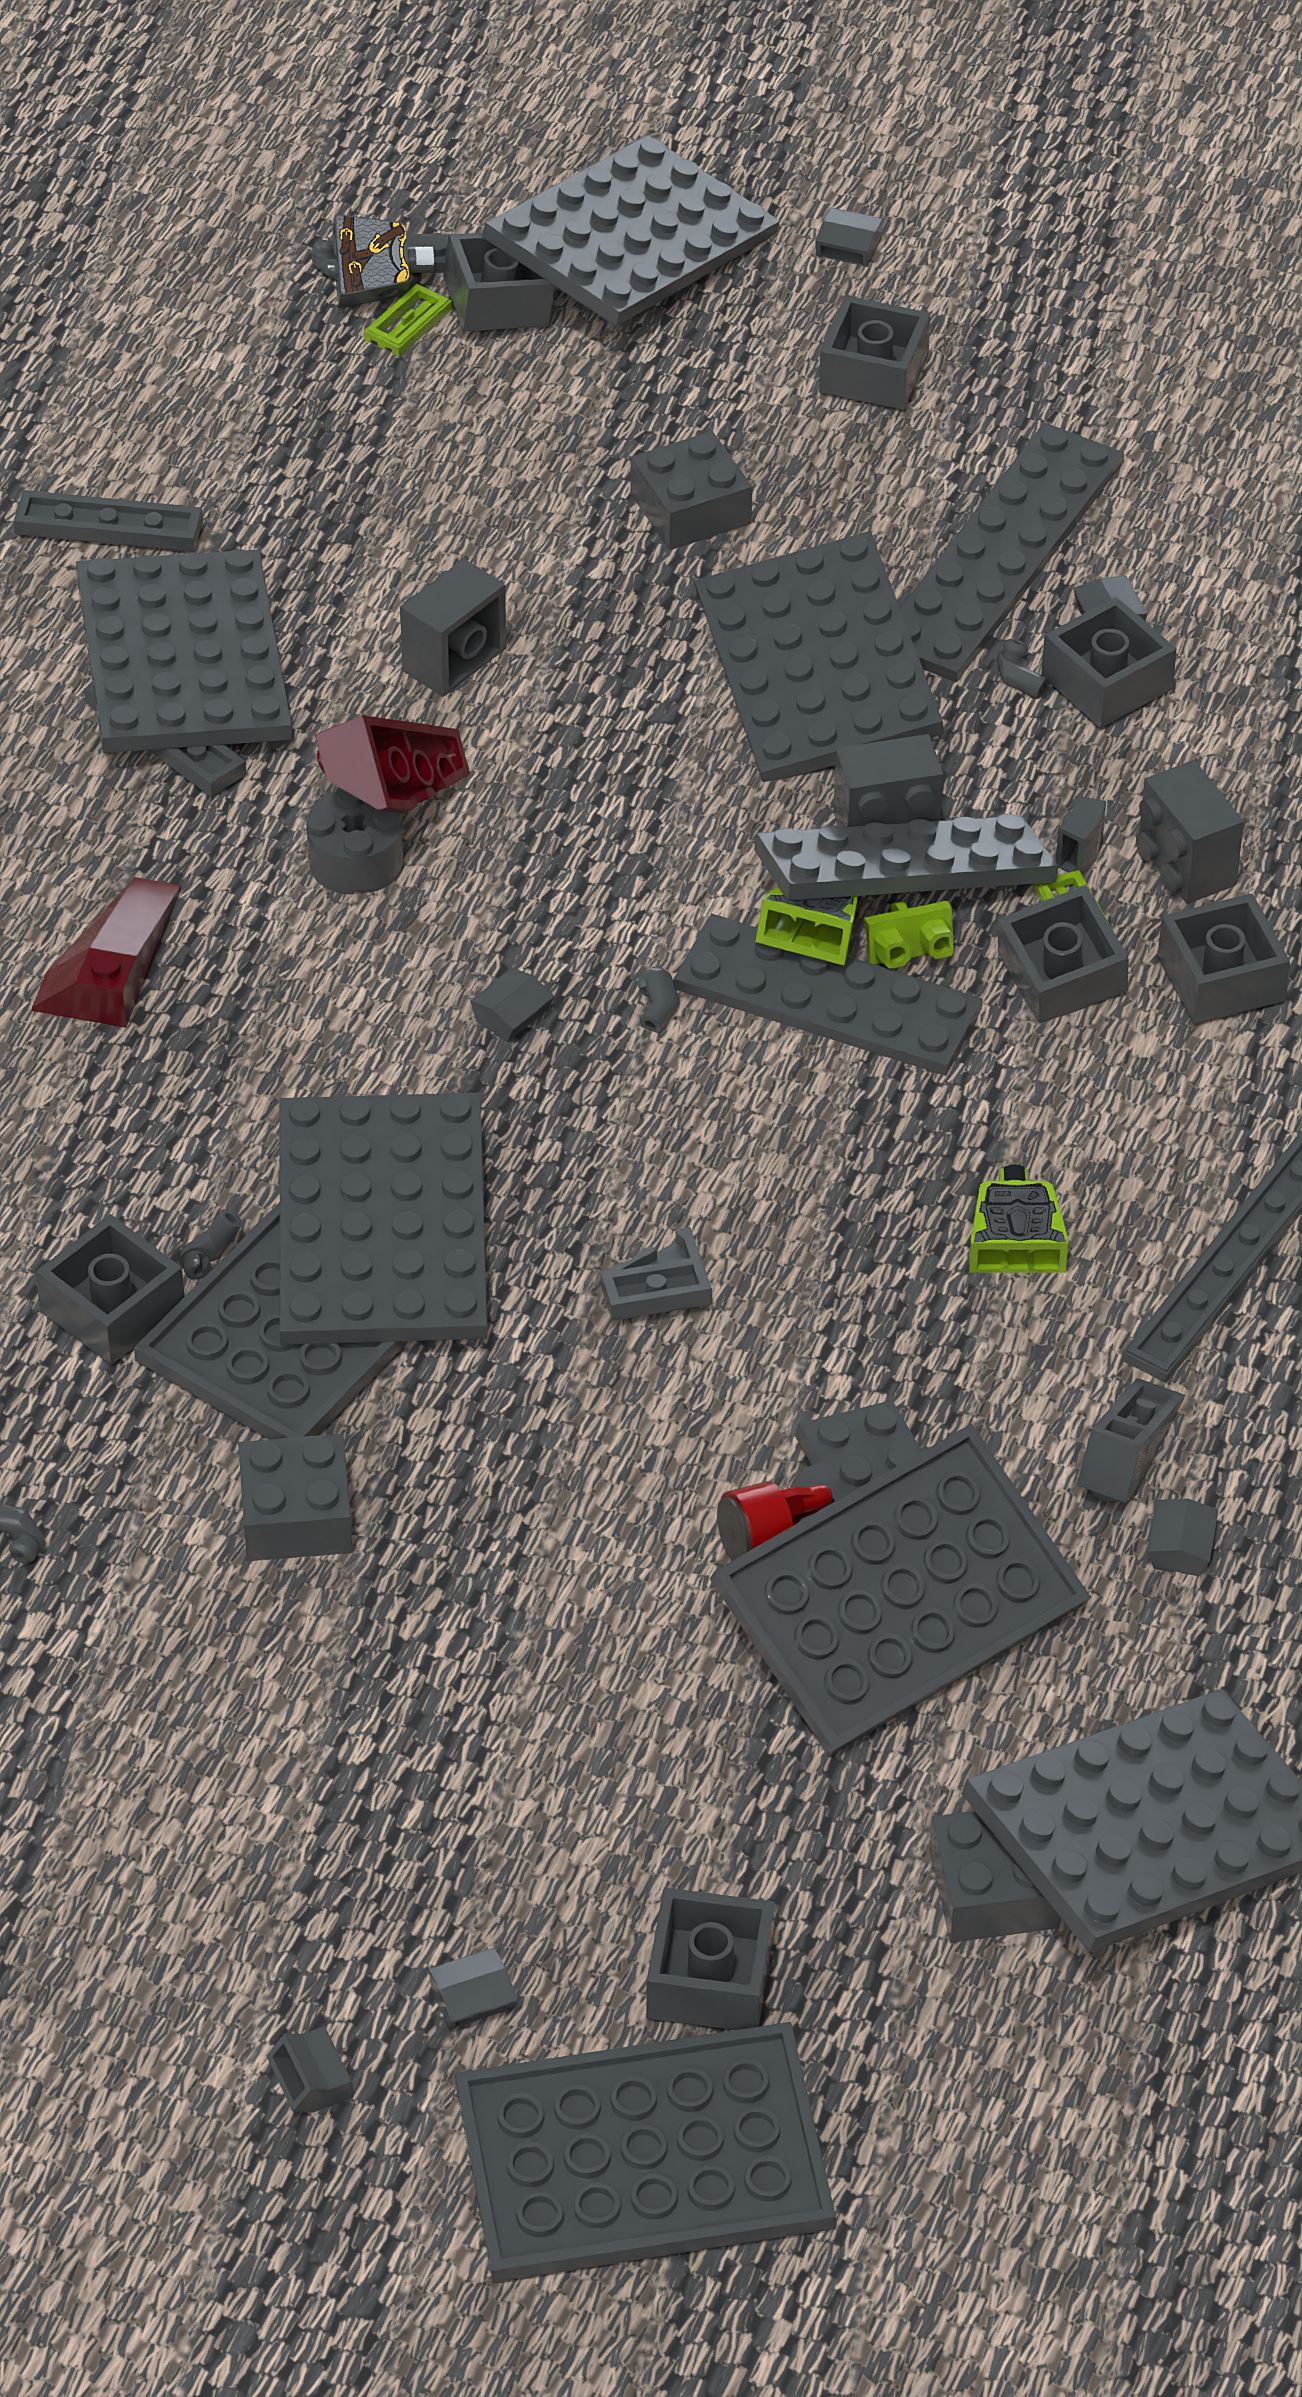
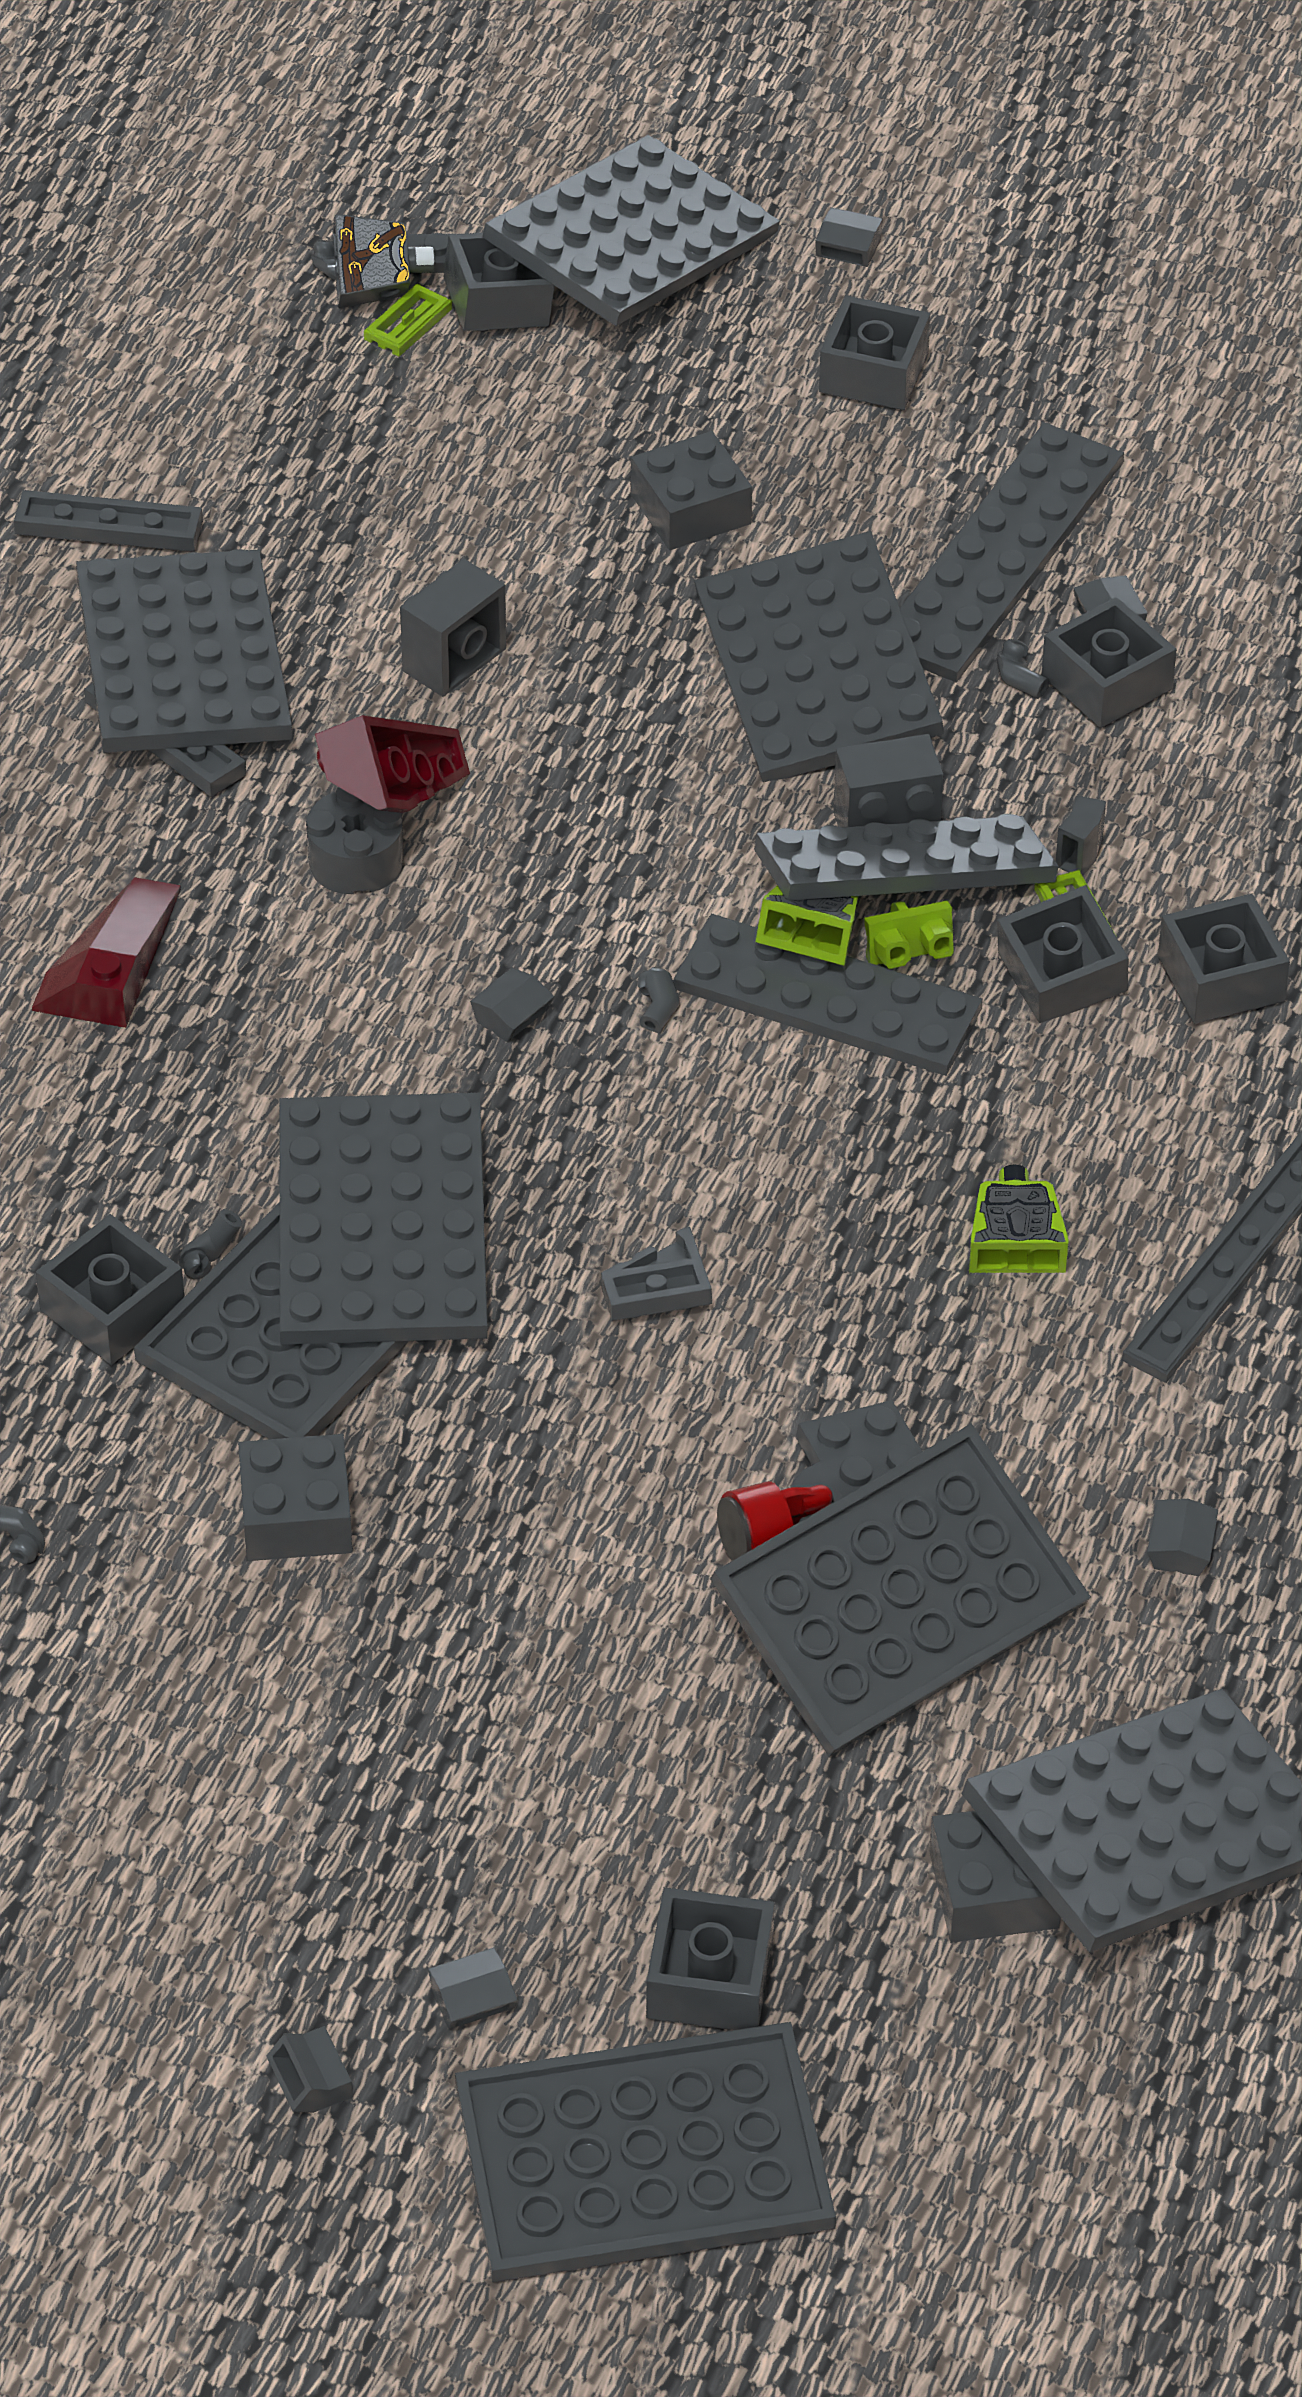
(1128, 1440): dark grey slope -> none
(1189, 832): dark grey brick -> none

